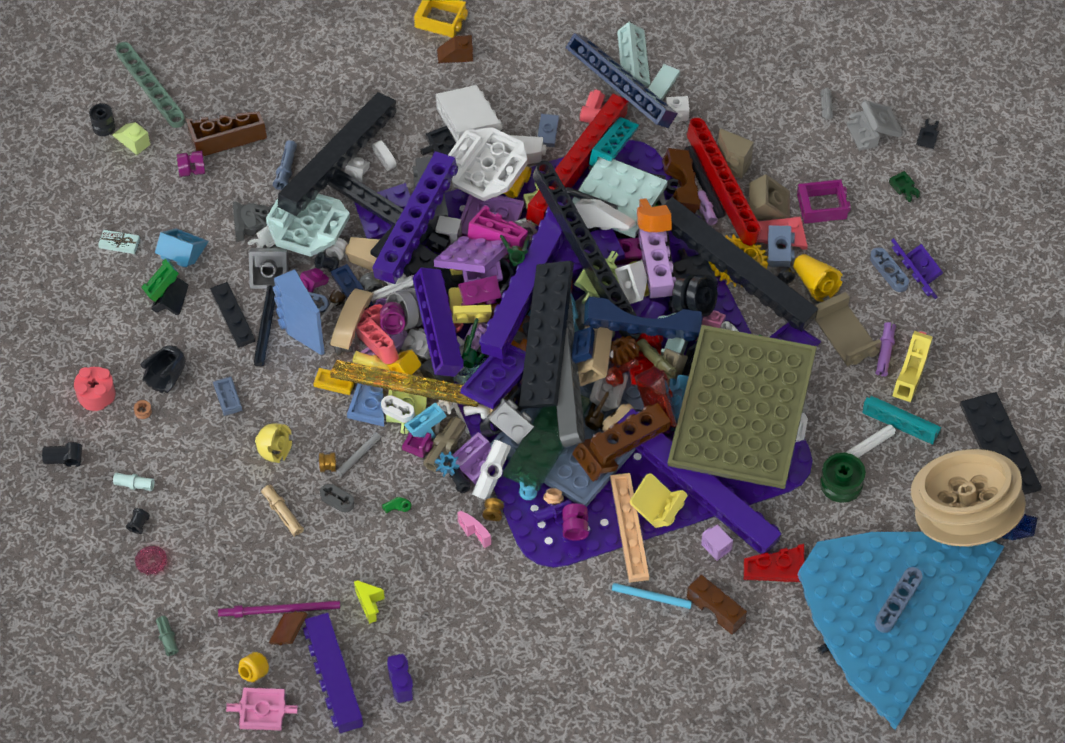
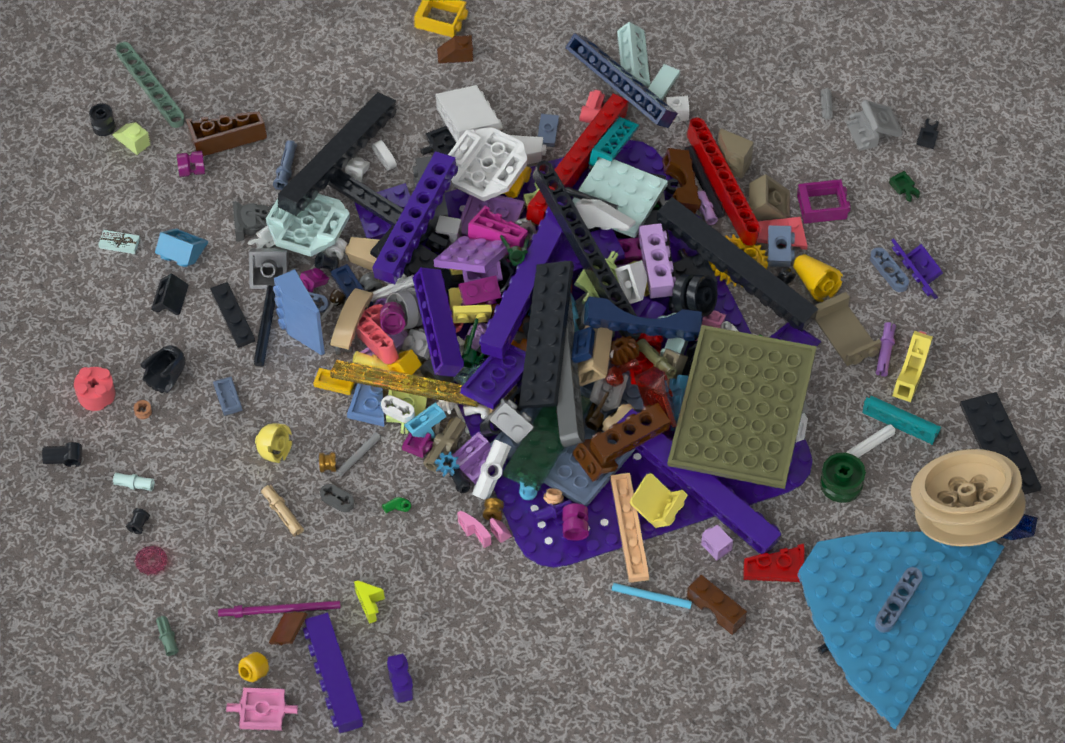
(160, 280): green plate -> none
(499, 530): none -> bright pink slope
(653, 218): orange brick -> none

